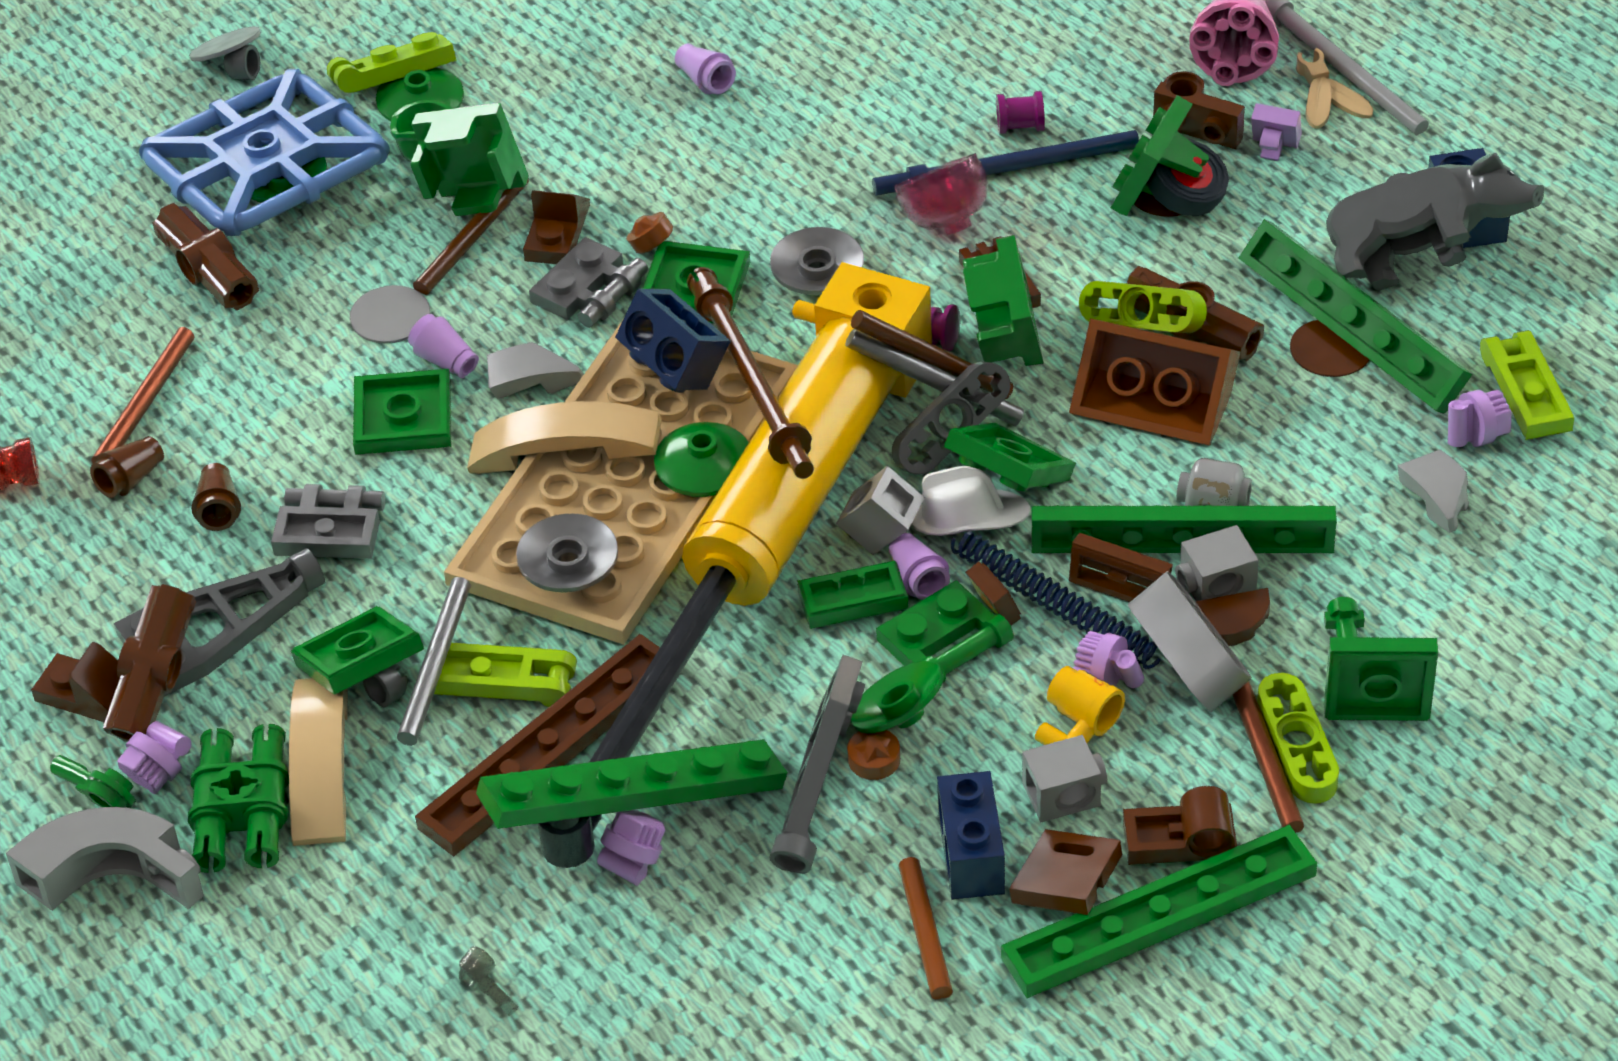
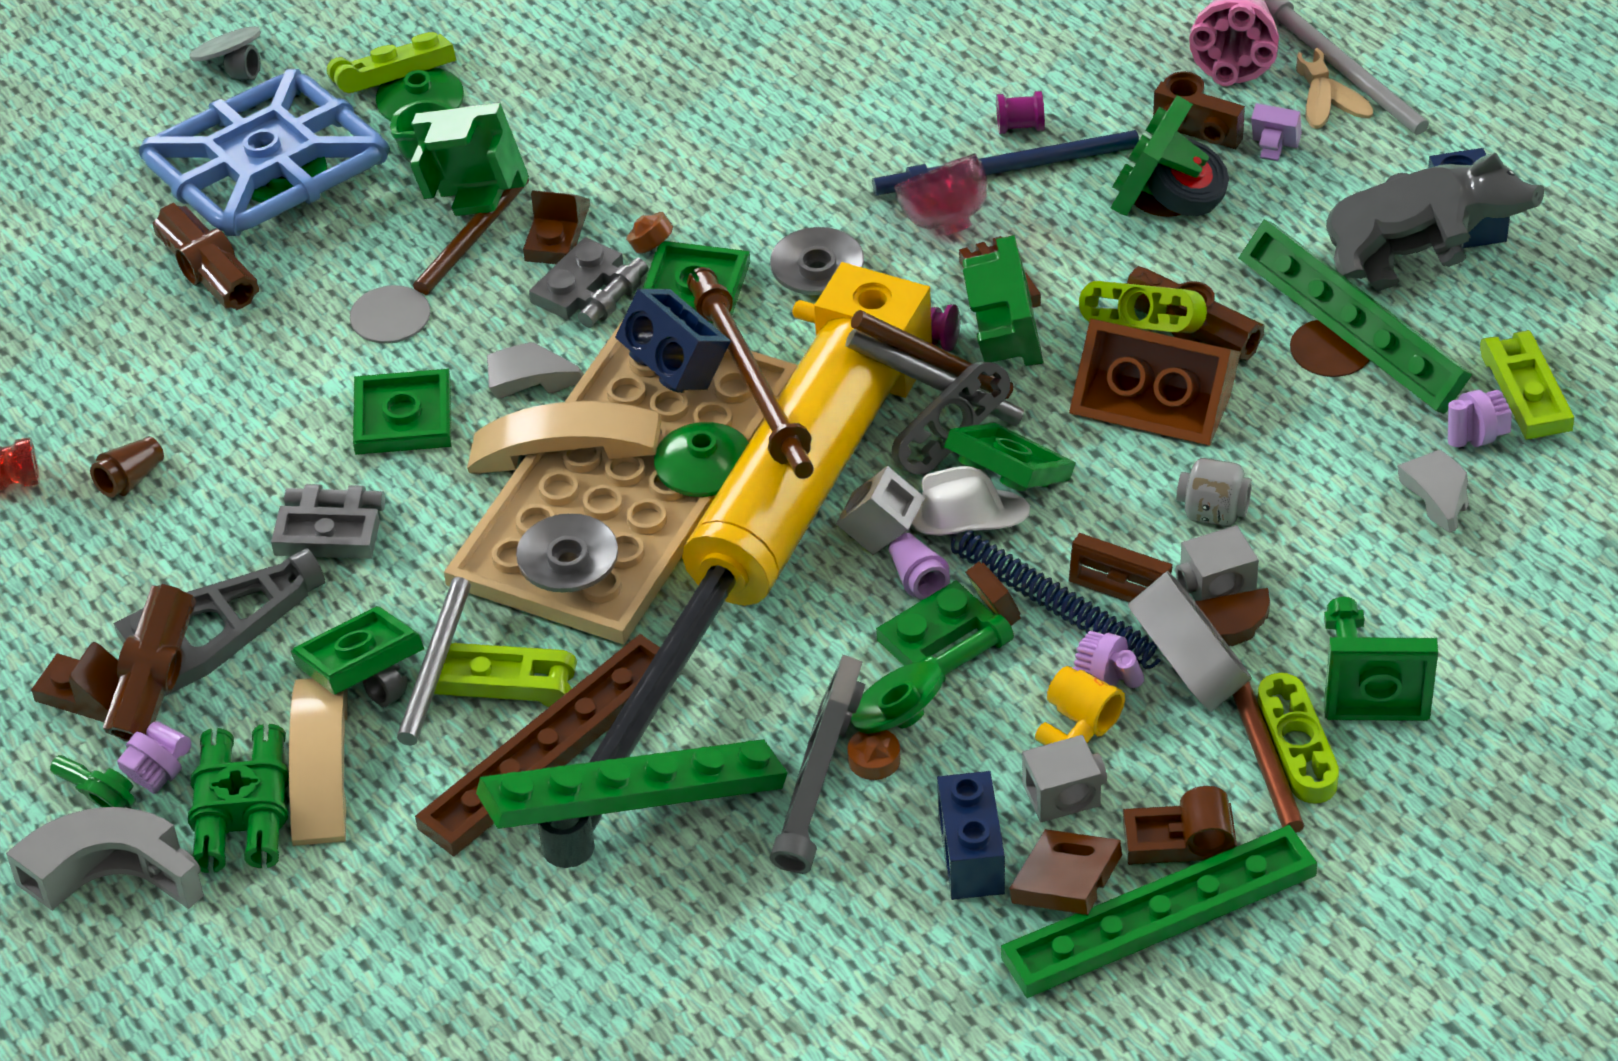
(147, 391): copper bar -> none
(216, 498): reddish brown cone -> none
(441, 345): lavender cone -> none
(475, 973): clear smoke hand -> none
(631, 845): lavender piece -> none
(706, 68): lavender cone -> none
(852, 594): green plate -> none
(925, 928): dark orange bar -> none
(1165, 527): green plate -> none

